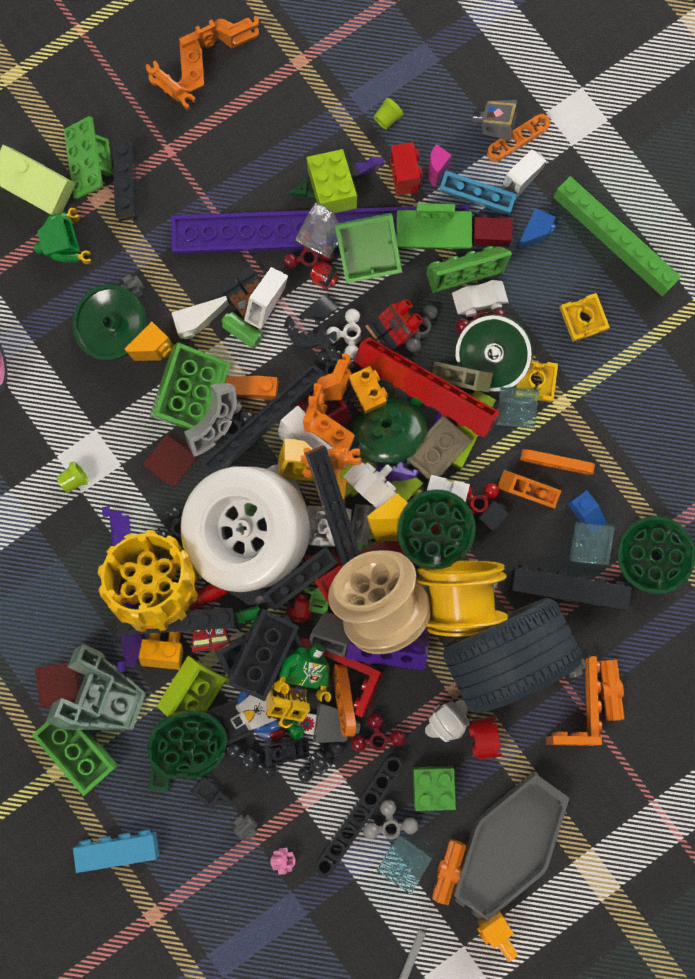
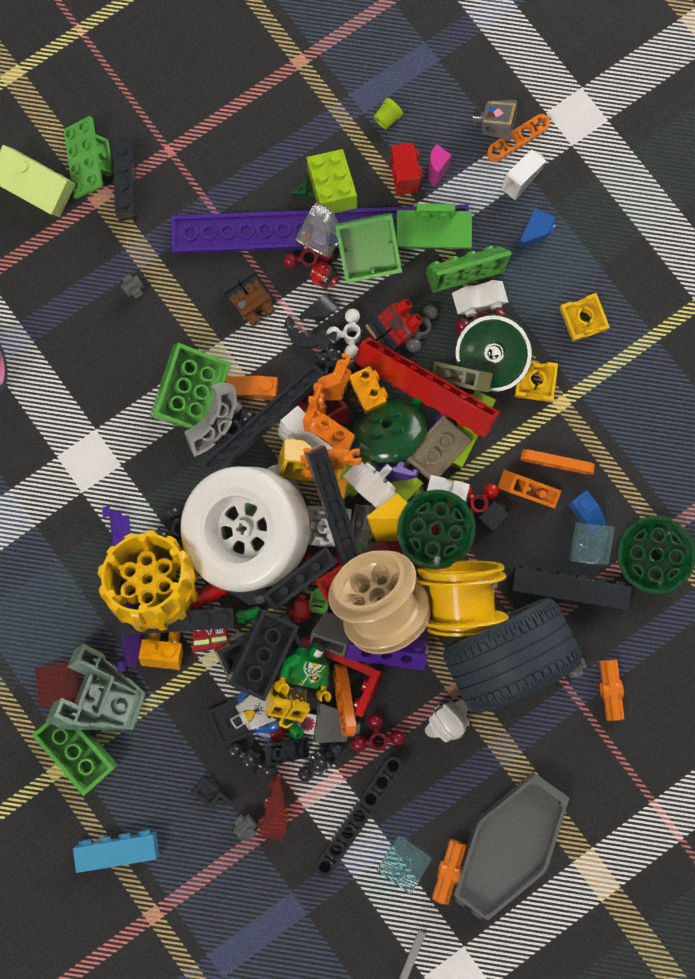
(59, 239): green torso -> none
(72, 477): lime piece -> none
(108, 321): dark green dish -> none
(150, 345): light orange slope -> none
(158, 781): dark green slope -> none
(170, 461): clear red tile -> none
(191, 56): orange piece -> none
(191, 688): lime slope -> none
(196, 318): white slope -> none
(198, 755): dark green brick -> none
(242, 329): bright green brick -> none
(265, 297): white slope -> none
(276, 816): none -> clear red slope
(282, 861): bright pink gear -> none
(370, 166): dark purple slope -> none
(388, 808): light grey piece -> none
(434, 788): bright green brick -> none
(477, 192): dark azure brick -> none
(486, 738): red brick -> none
(492, 231): dark red brick -> none
(496, 932): light orange brick -> none
(517, 407): clear light blue hinge -> none
(593, 708): orange bracket -> none
(616, 236): bright green brick -> none

